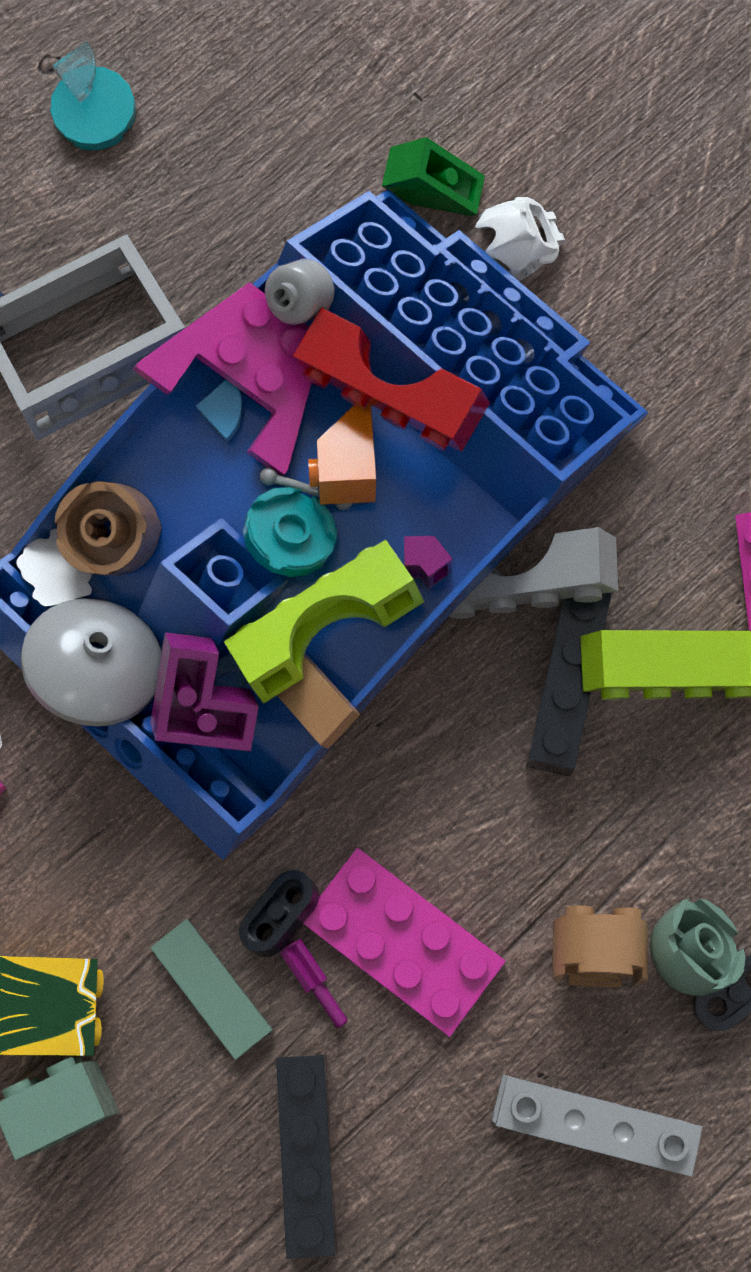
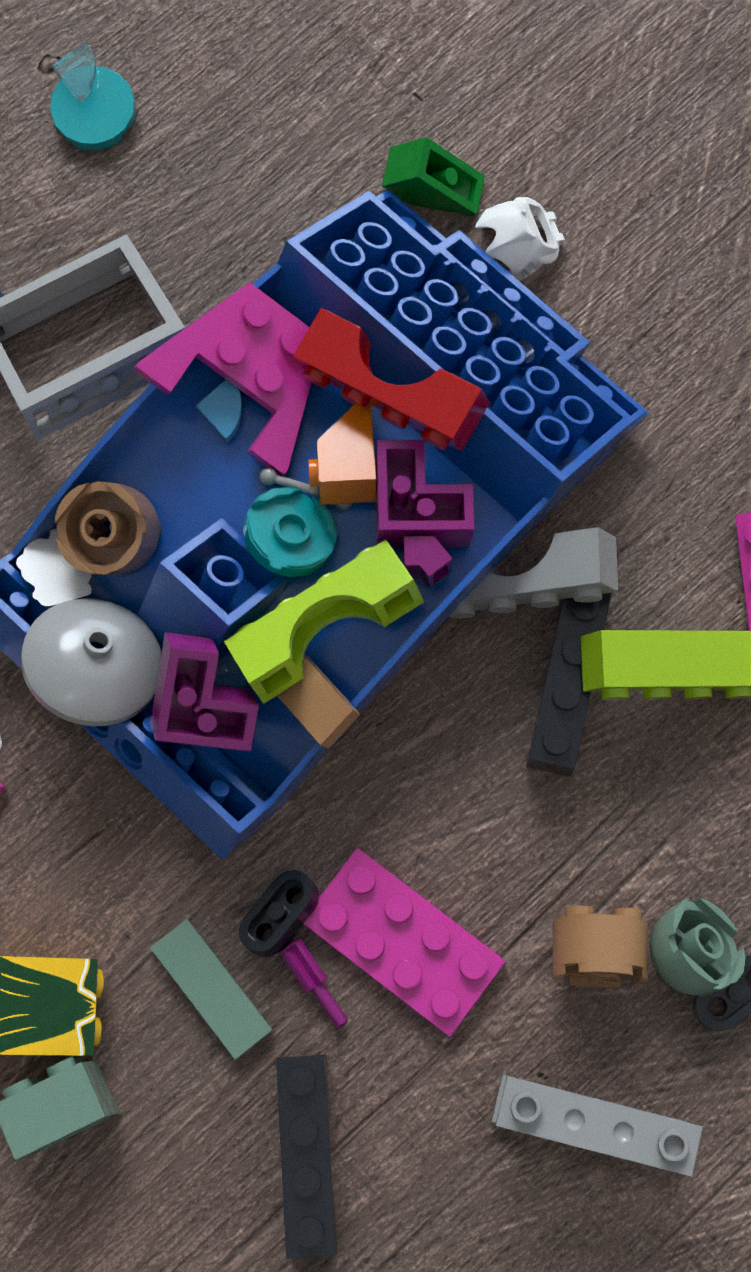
(299, 291): light grey head -> none
(414, 508): none -> magenta brick

